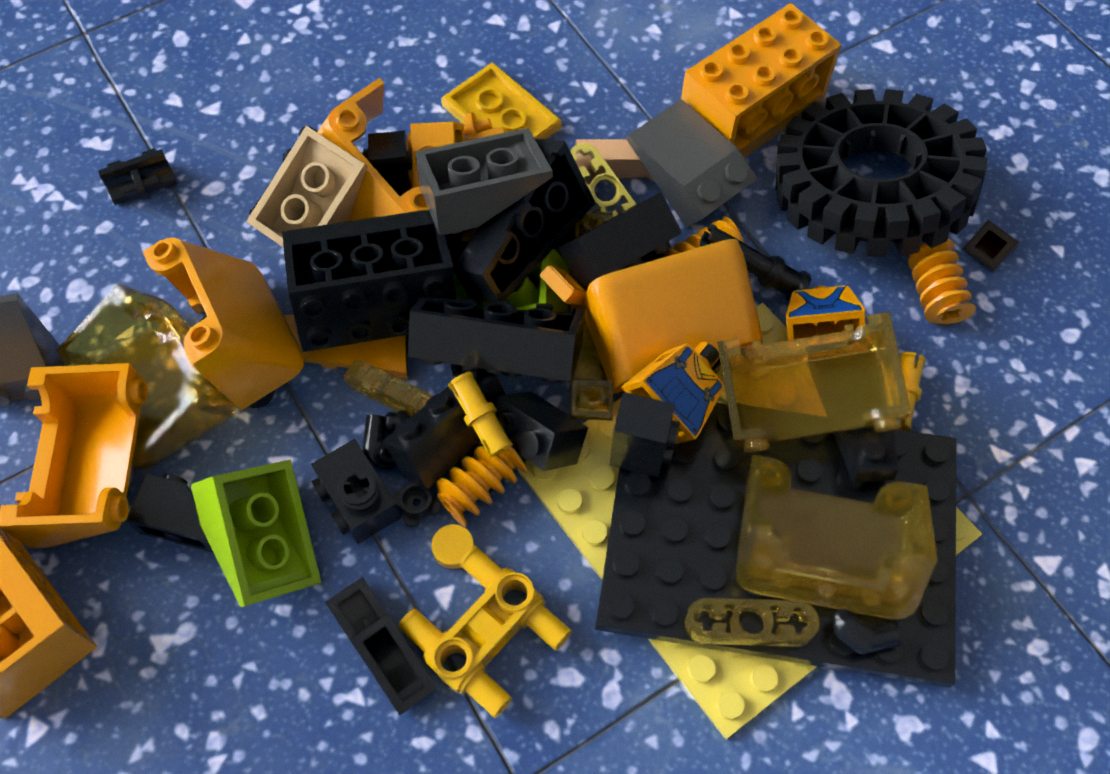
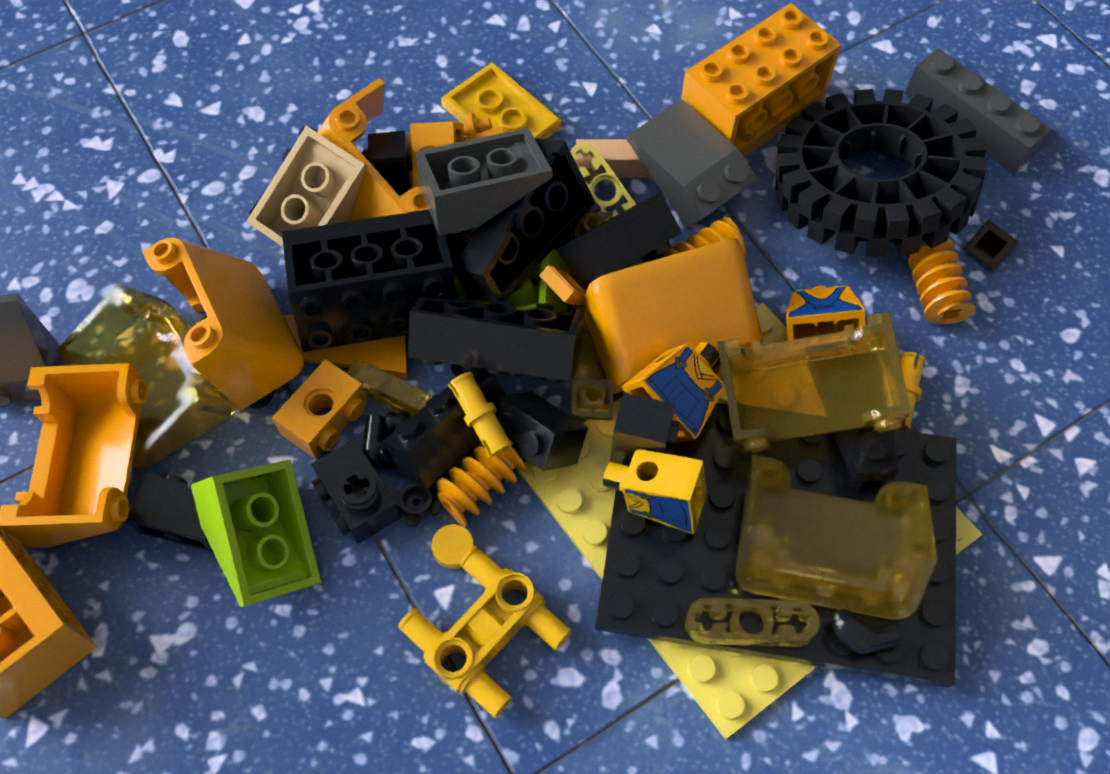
(137, 176): black hips -> none
(322, 389): none -> light orange brick
(381, 645): black slope -> none
(661, 488): none -> yellow torso
(769, 270): black pin -> none
(1008, 129): none -> dark grey slope

